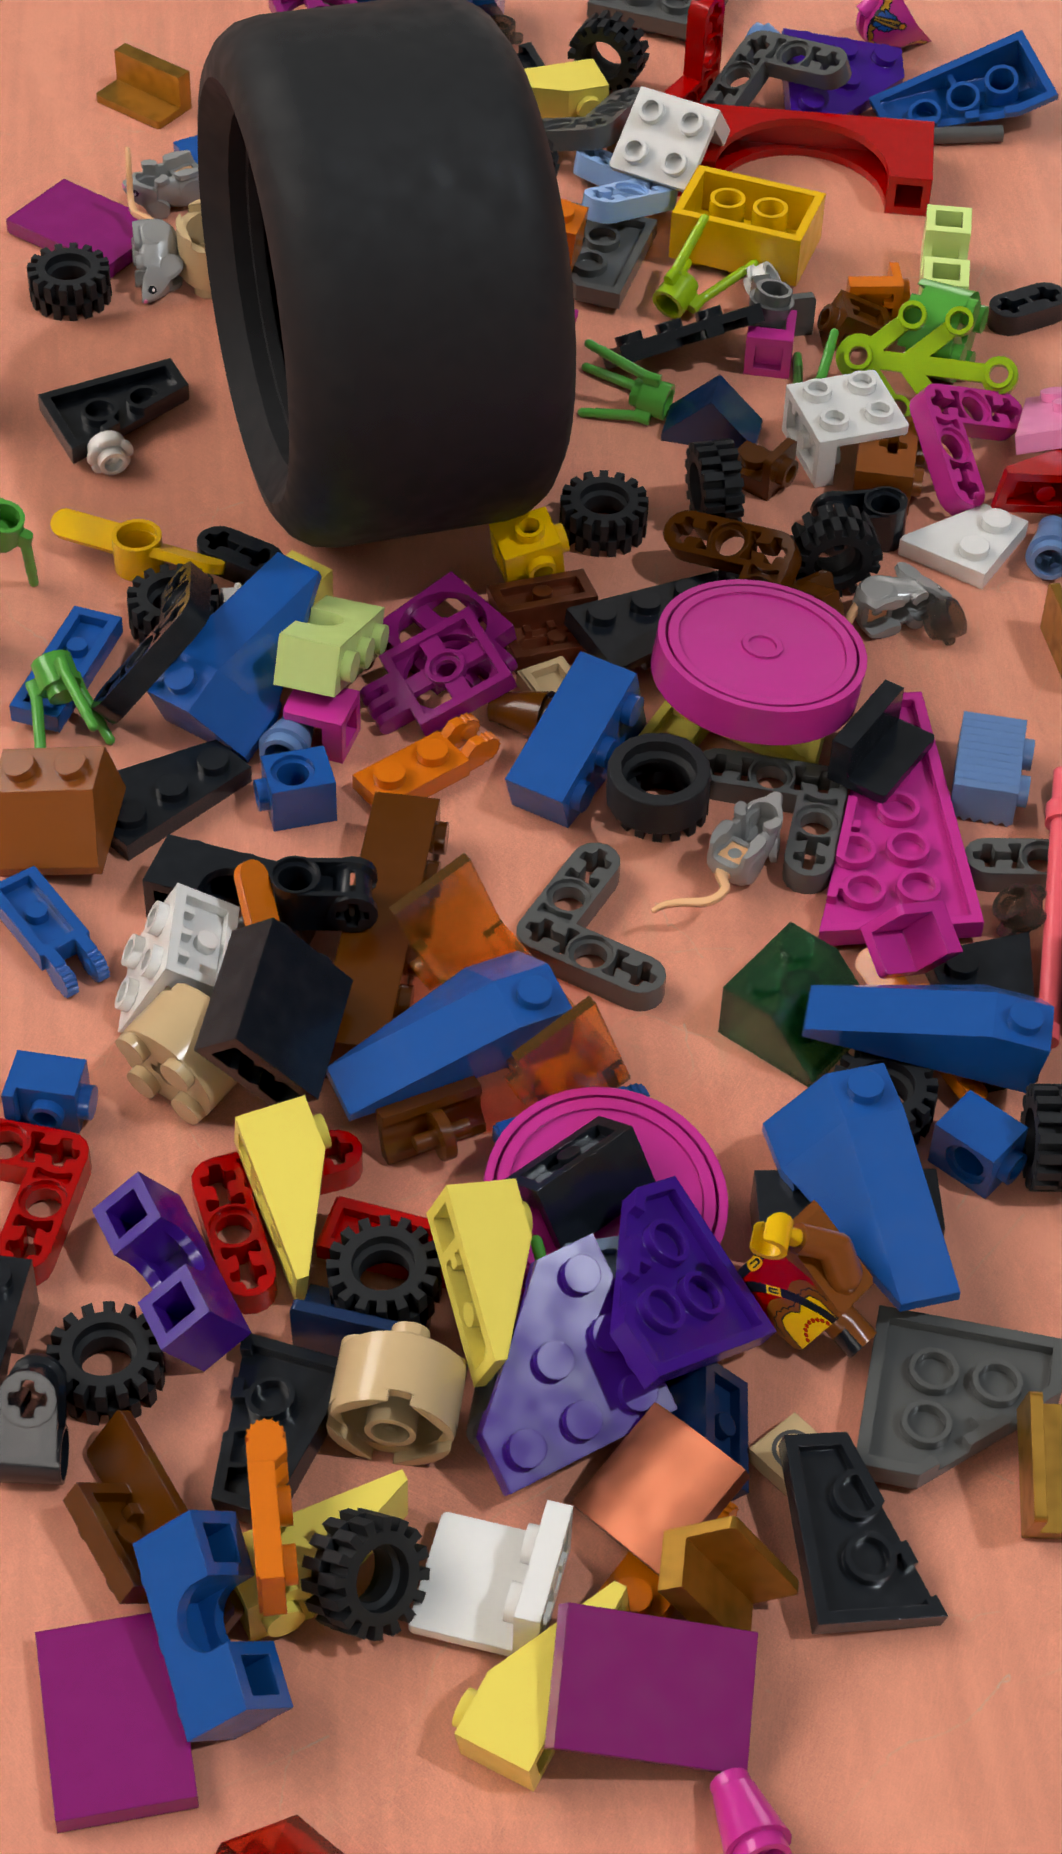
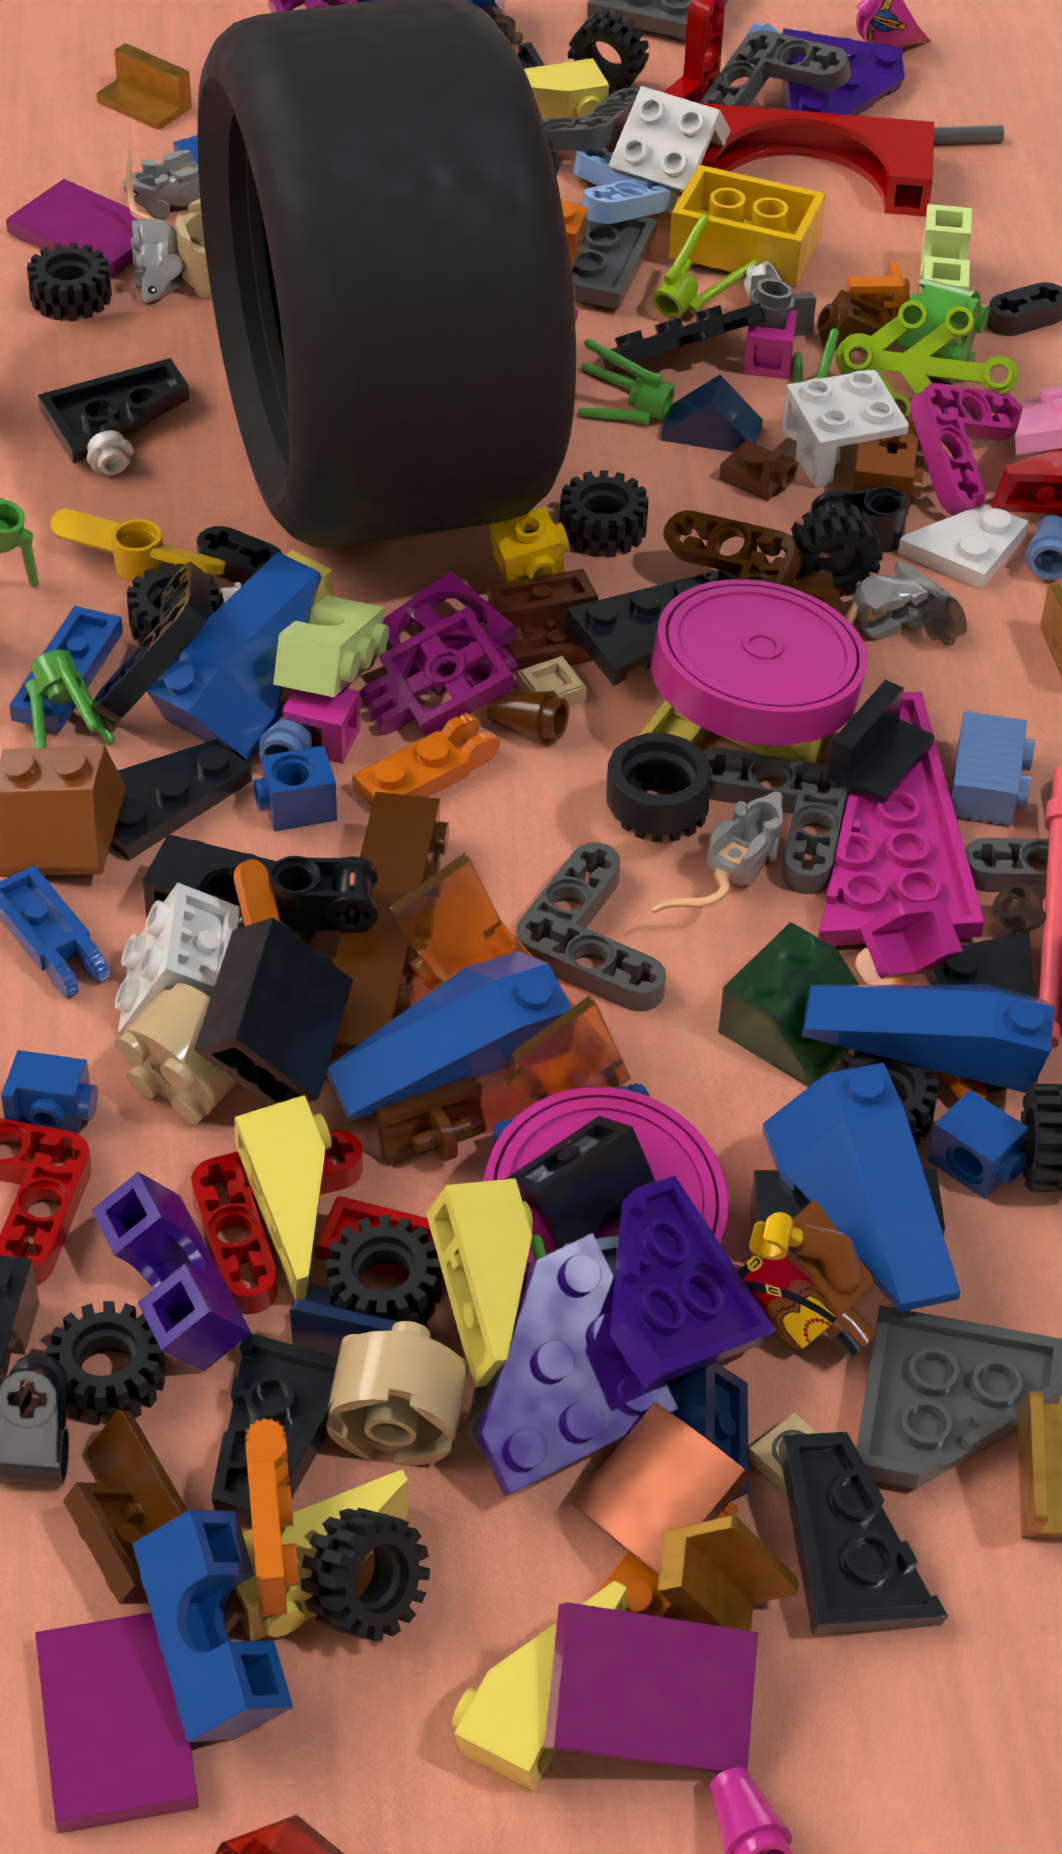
(493, 1581): white bracket -> none
(575, 738): blue wedge -> none
(715, 478): black tyre -> none
(978, 87): blue wedge -> none

